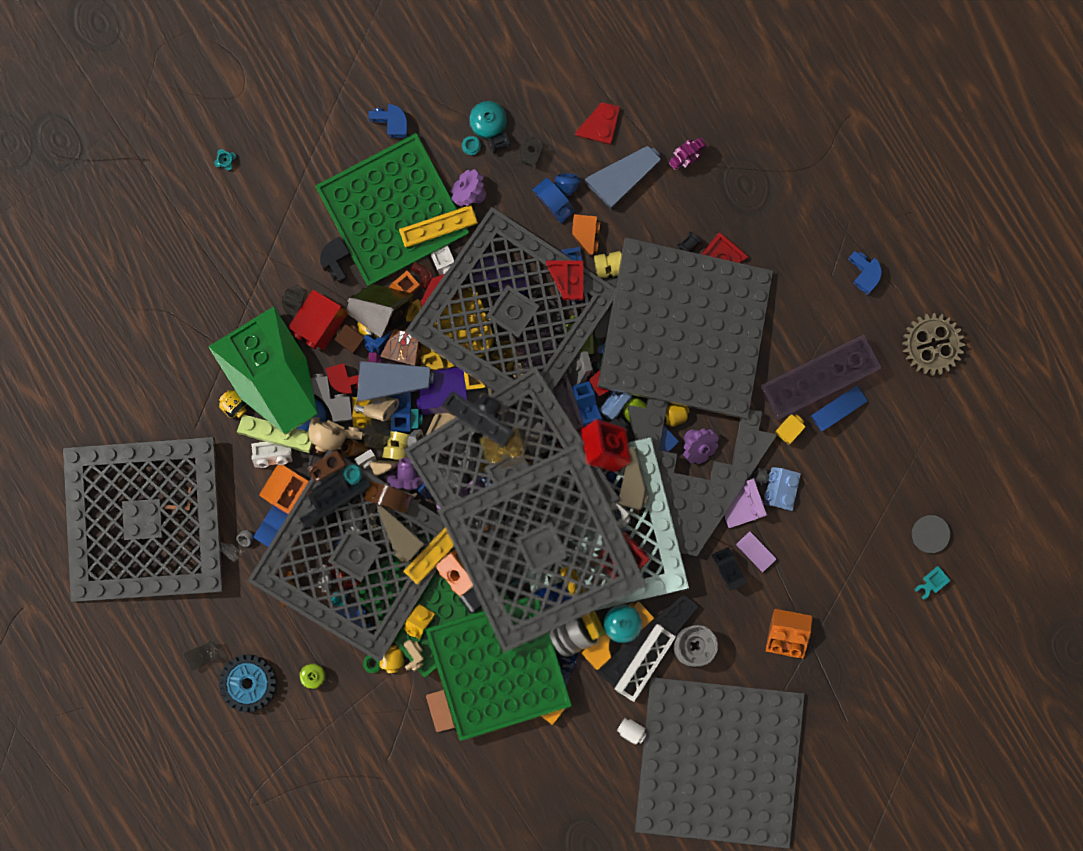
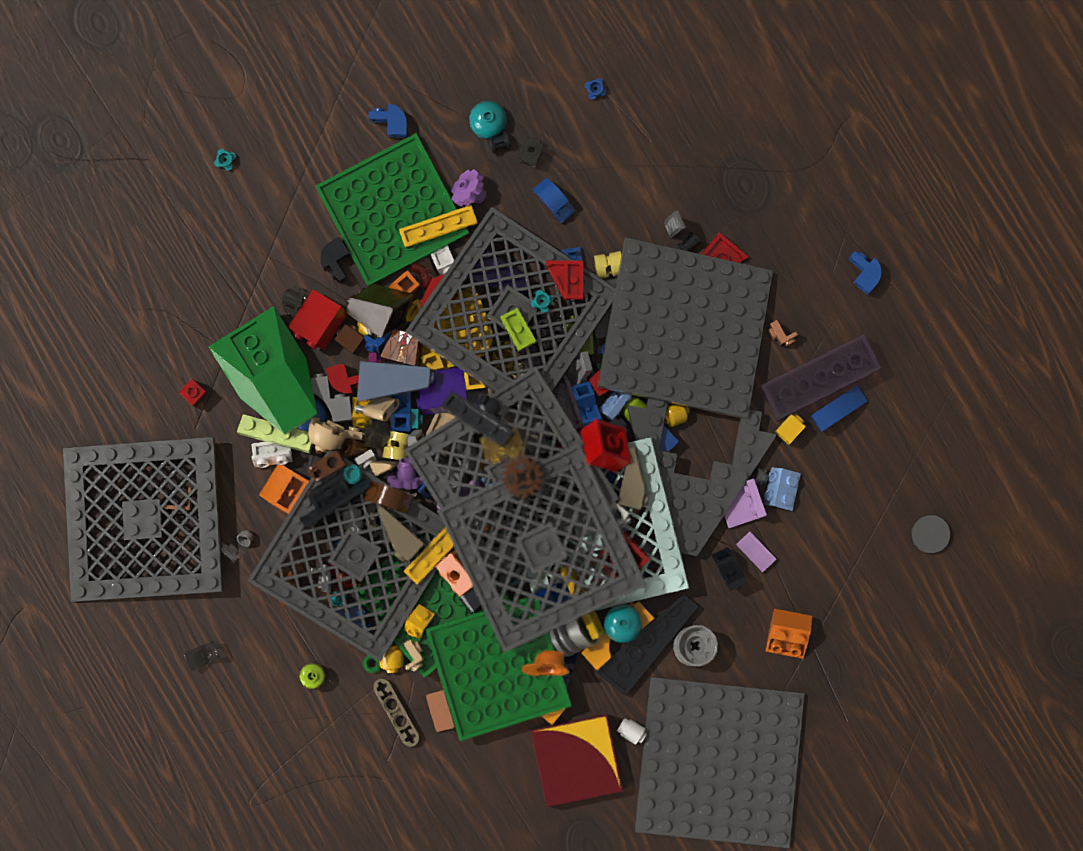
(193, 392): none -> red brick
(232, 404): yellow head -> none
(232, 683): wheel -> none
(270, 525): blue brick -> none
(393, 714): none -> dark tan beam
(471, 145): teal plate -> none
(518, 329): none -> lime plate
(533, 484): none -> reddish brown gear
(542, 296): none -> teal plate
(547, 663): none -> orange piece
(567, 183): blue cone -> none
(576, 760): none -> dark red tile
(584, 232): orange slope -> none
(594, 93): none -> blue plate
(600, 124): red wing -> none
(622, 176): sand blue slope -> none
(631, 670): white fence -> none
(674, 224): none -> dark grey slope
(688, 153): magenta gear -> none
(700, 445): medium lavender plant -> none
(777, 333): none -> nougat bracket
(928, 327): dark tan gear -> none
(934, 581): teal plate -> none

